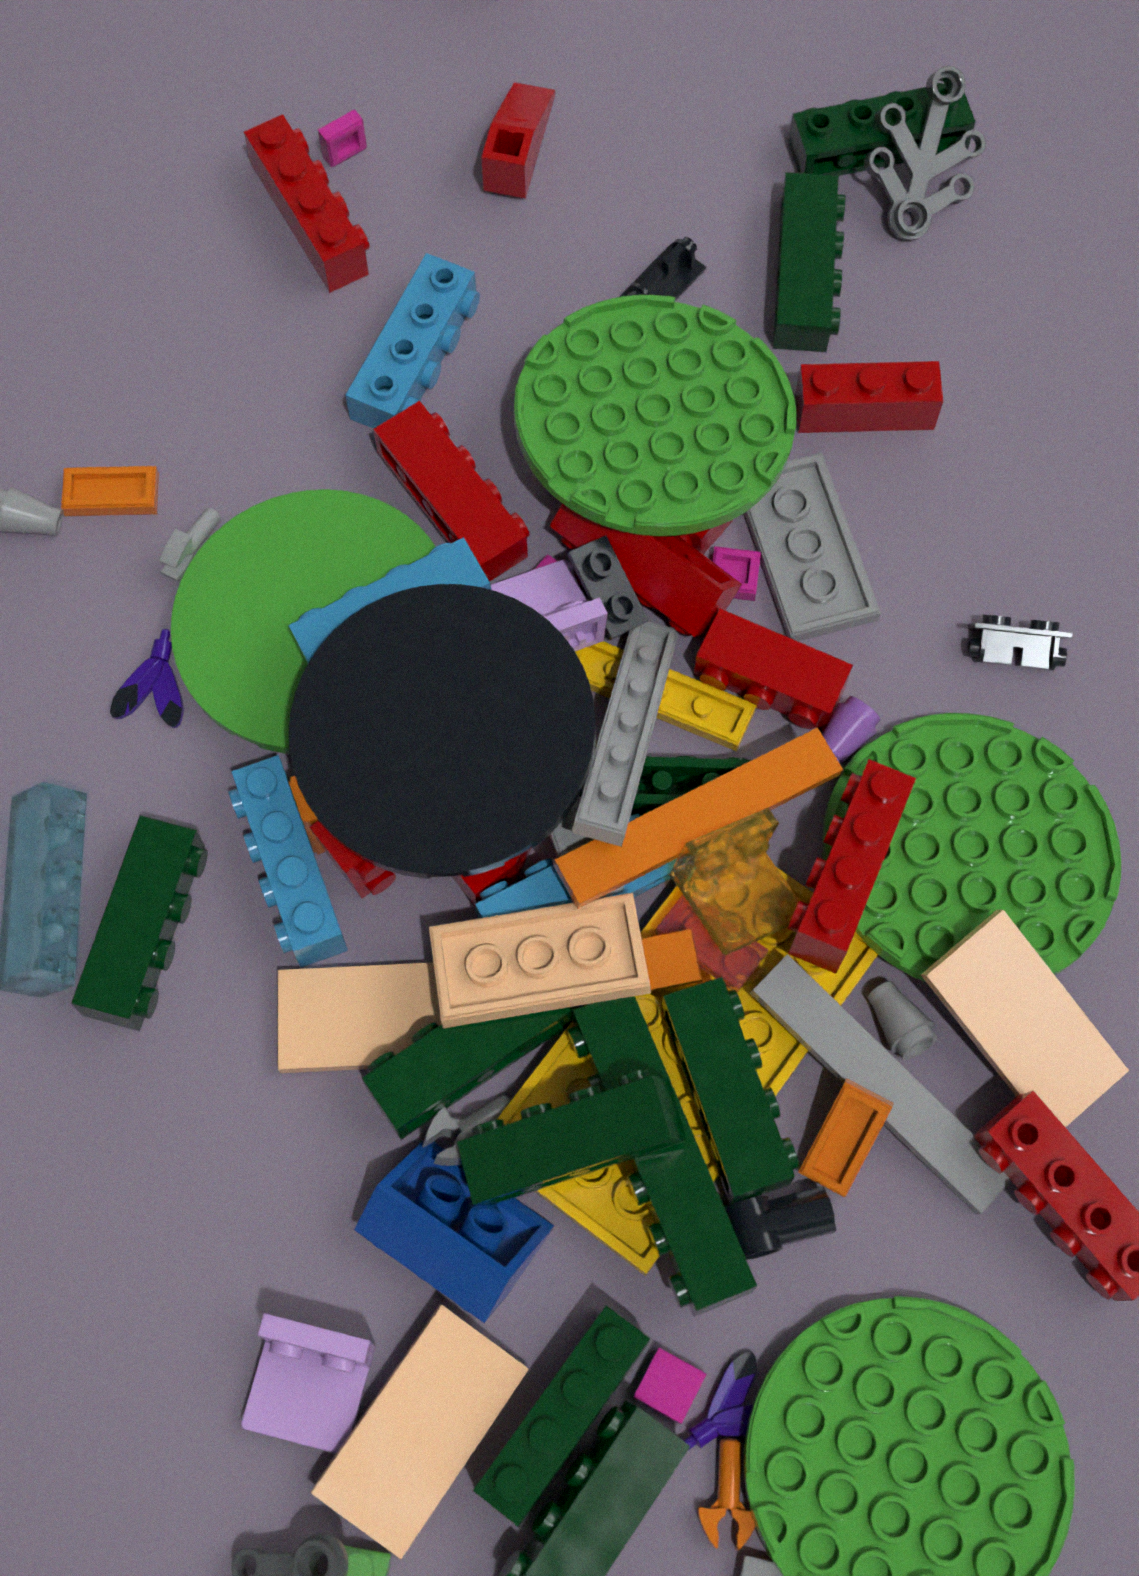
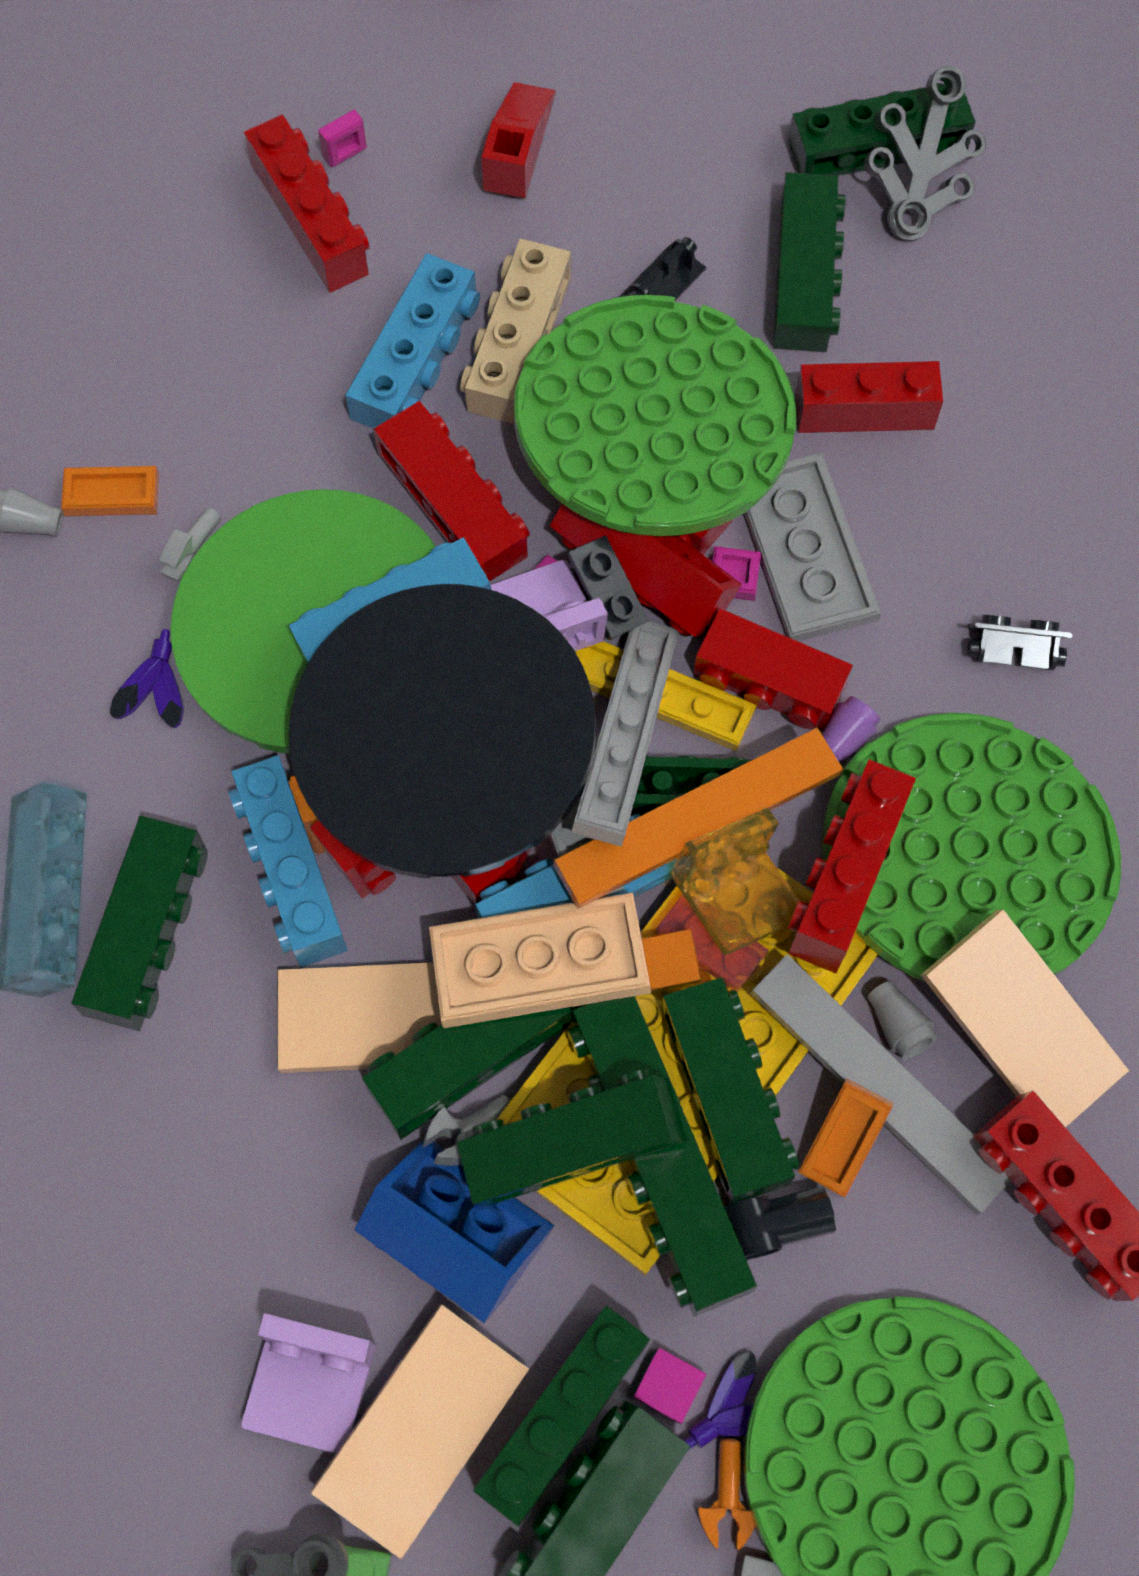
(519, 317): none -> tan brick

